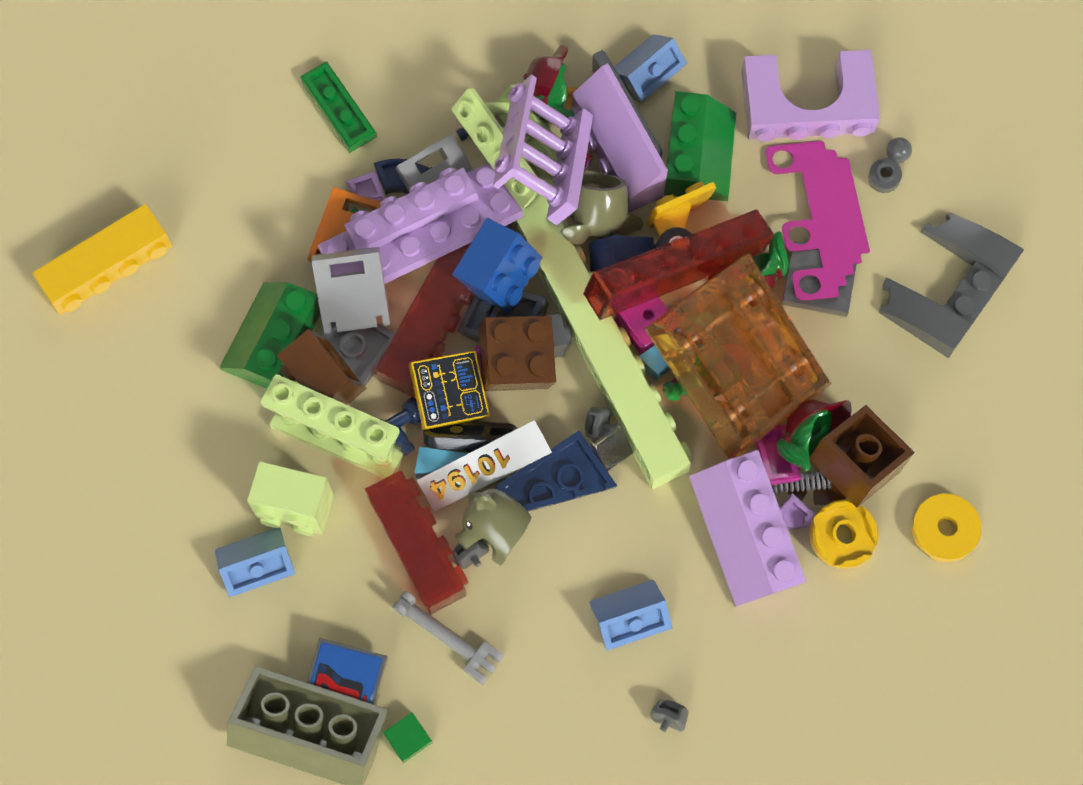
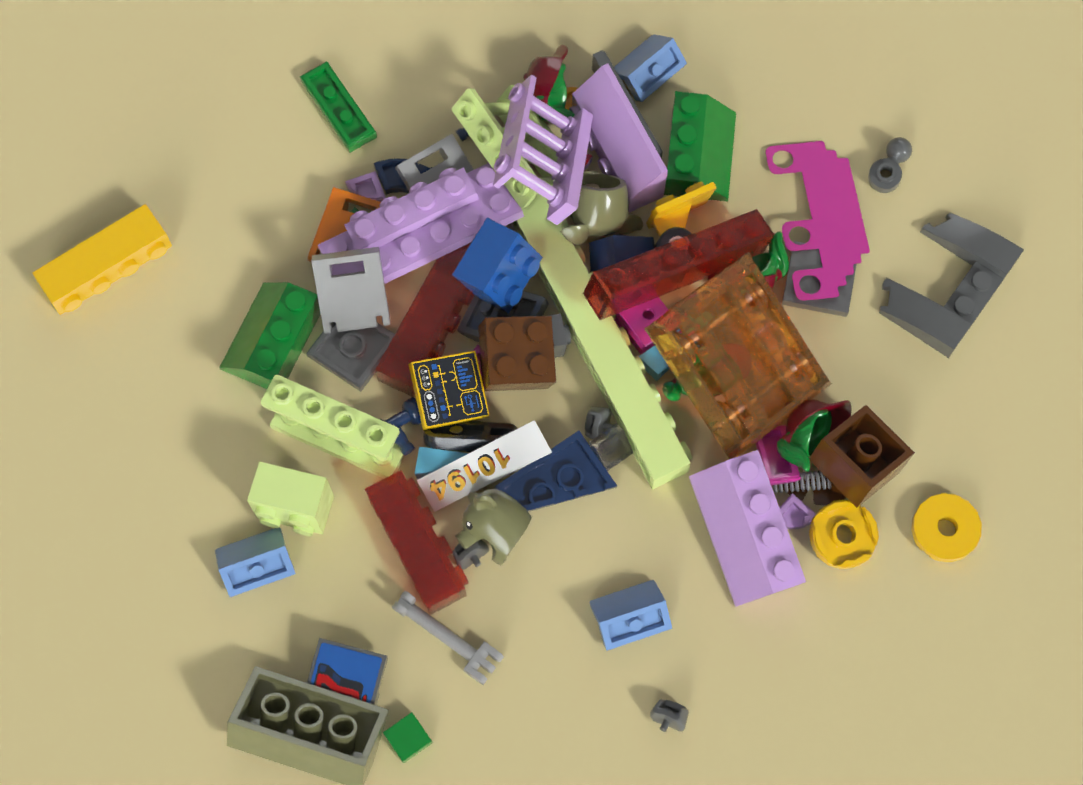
(319, 367): reddish brown brick -> none
(773, 116): lavender arch -> none

